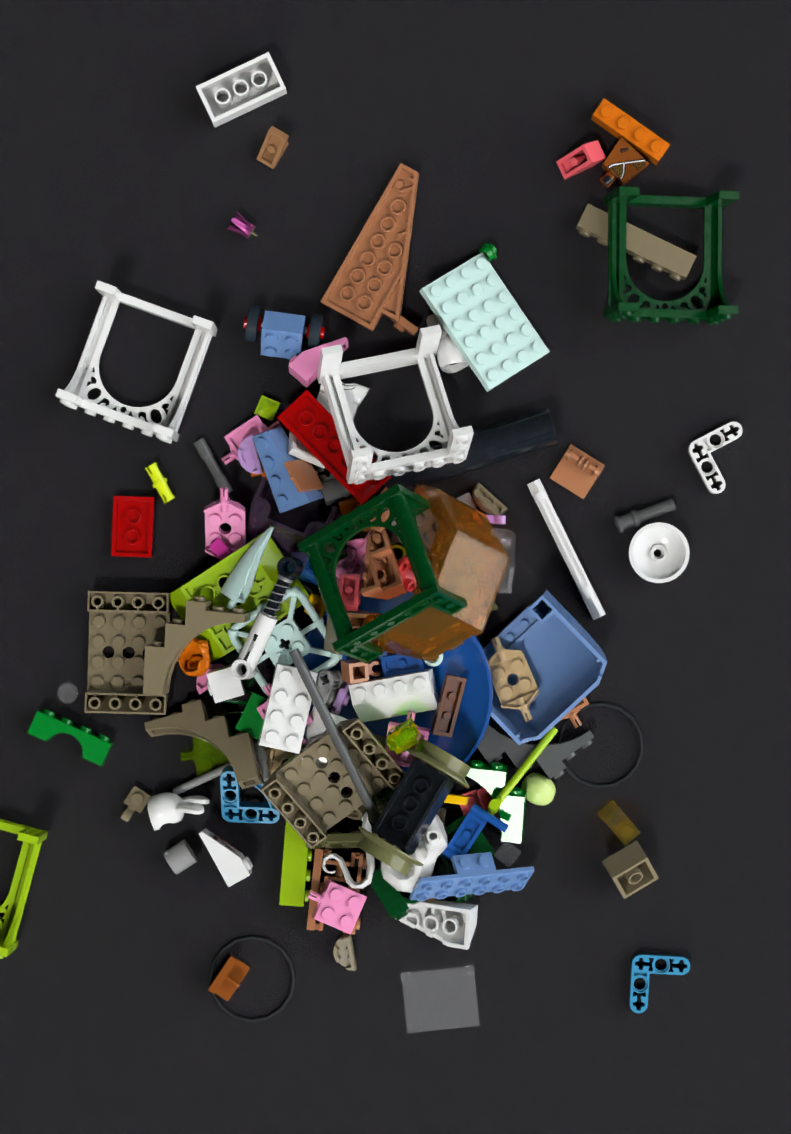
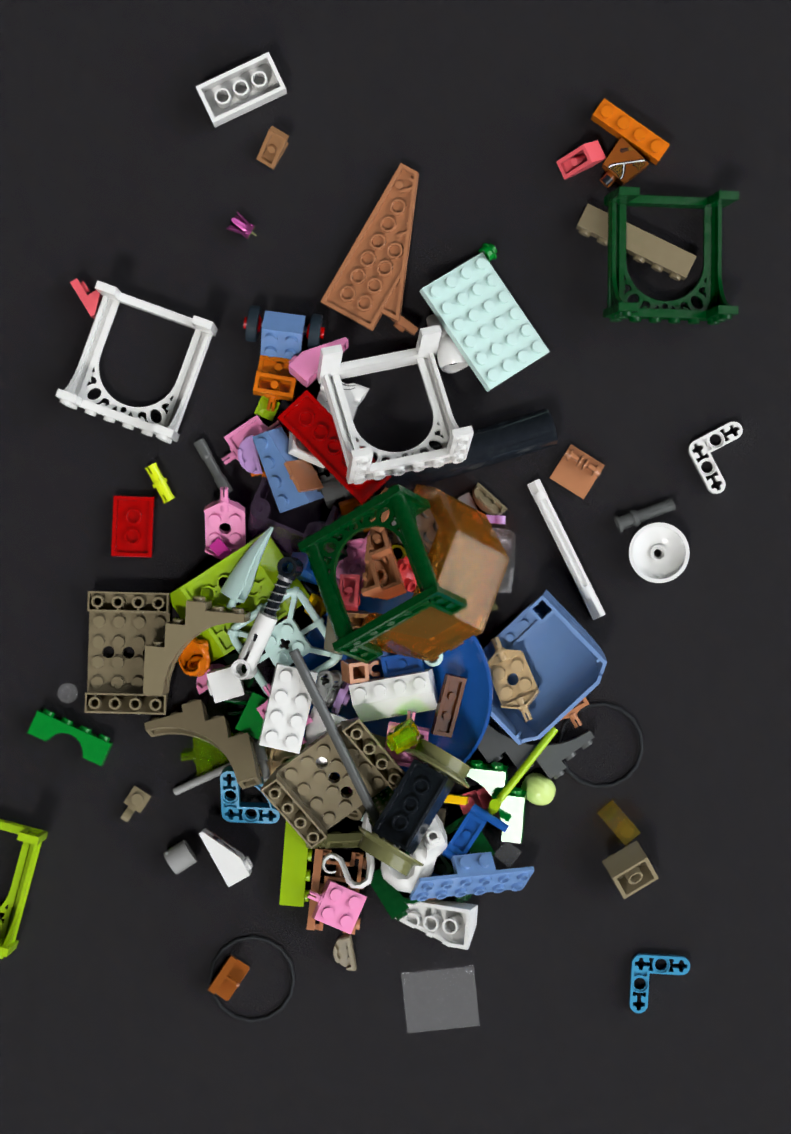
(90, 301): none -> coral slope
(170, 808): white piece -> none
(274, 380): none -> orange plate

